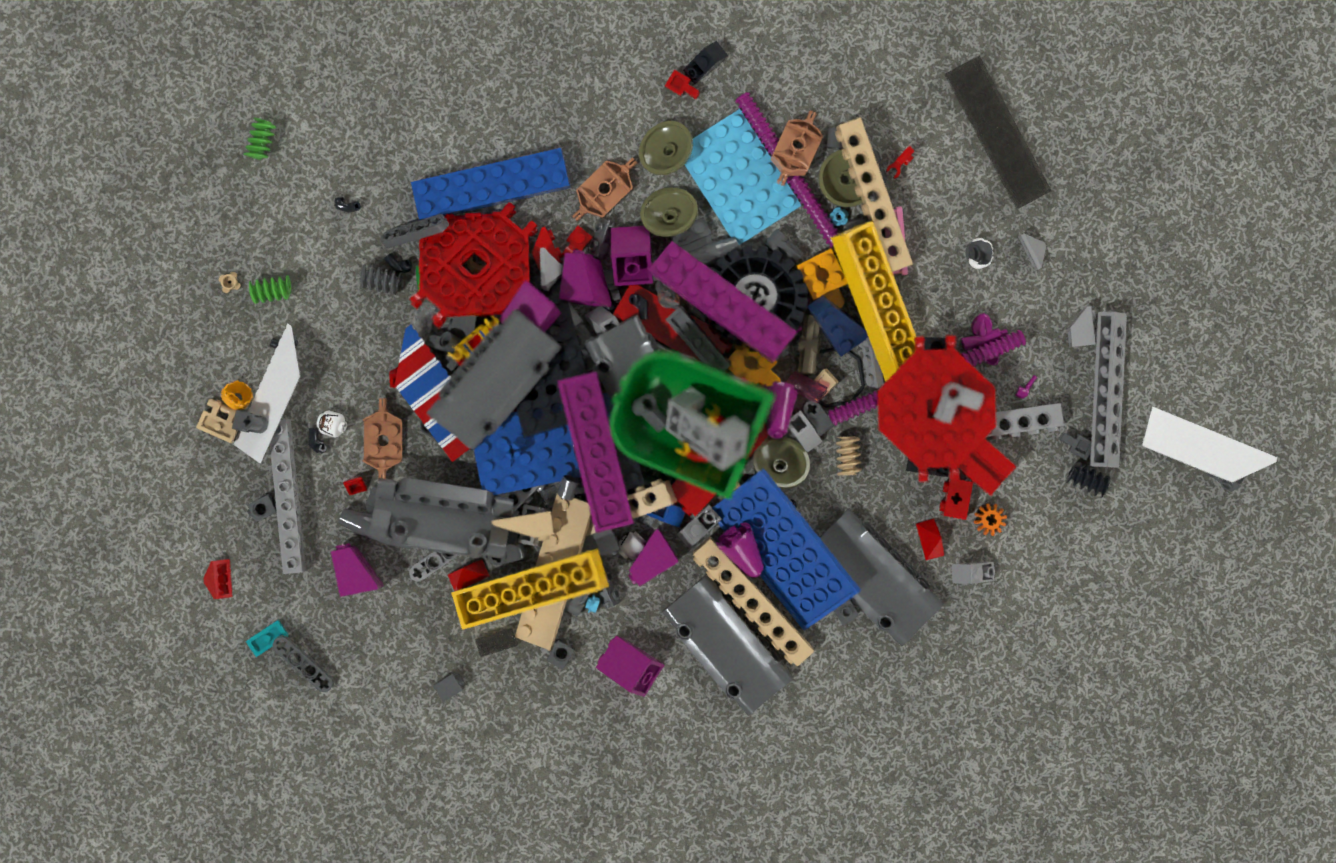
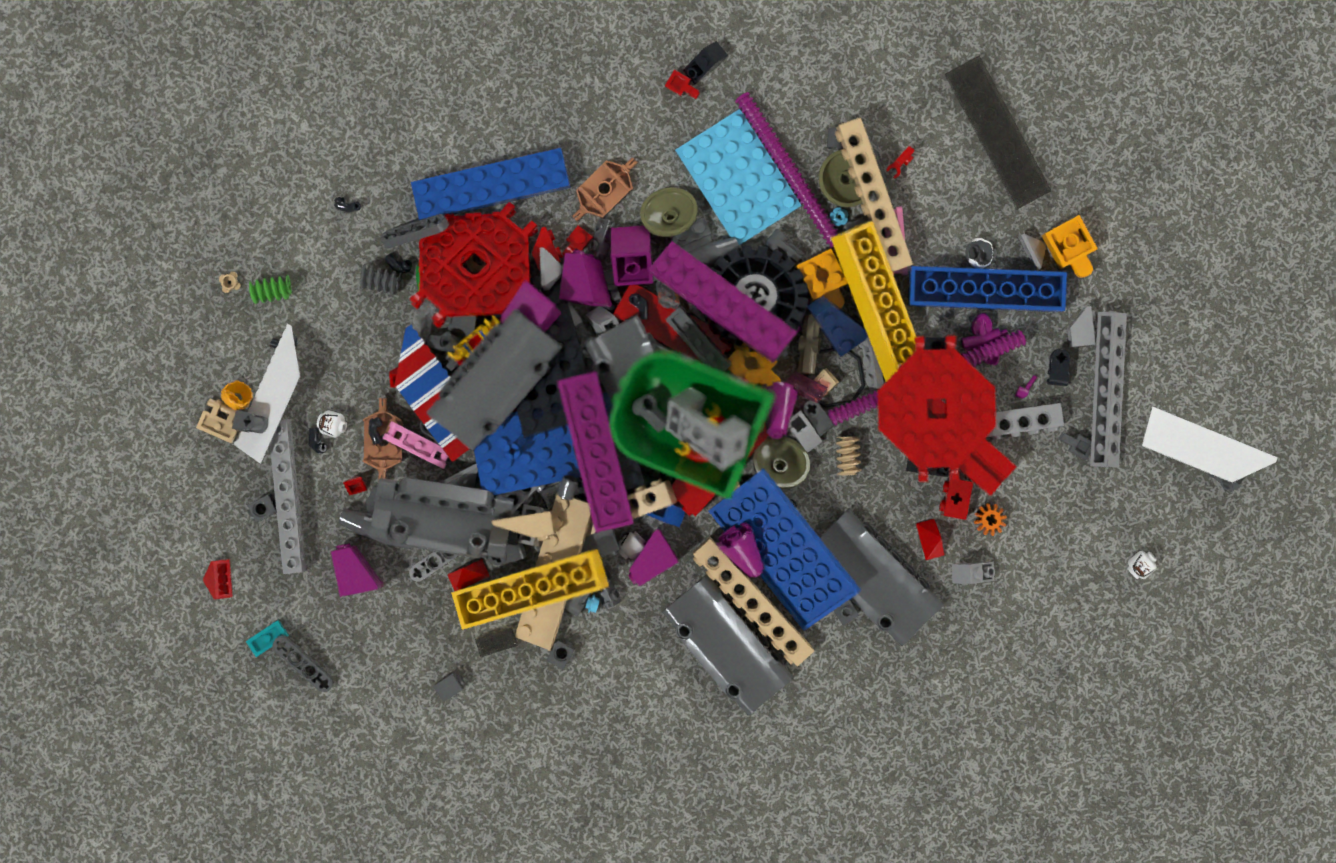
(259, 139): bright green piece -> none
(373, 431): none -> black arm
(416, 444): none -> bright pink plate
(465, 478): none -> light grey slope
(629, 666): magenta slope -> none
(660, 142): olive dish -> none
(699, 526): light grey slope -> none
(792, 160): nougat plate -> none
(963, 397): light grey piece -> none
(987, 289): none -> blue brick
(1058, 371): none -> black piece
(1071, 245): none -> light orange brick
(1088, 479): black piece -> none
(1142, 565): none -> white head

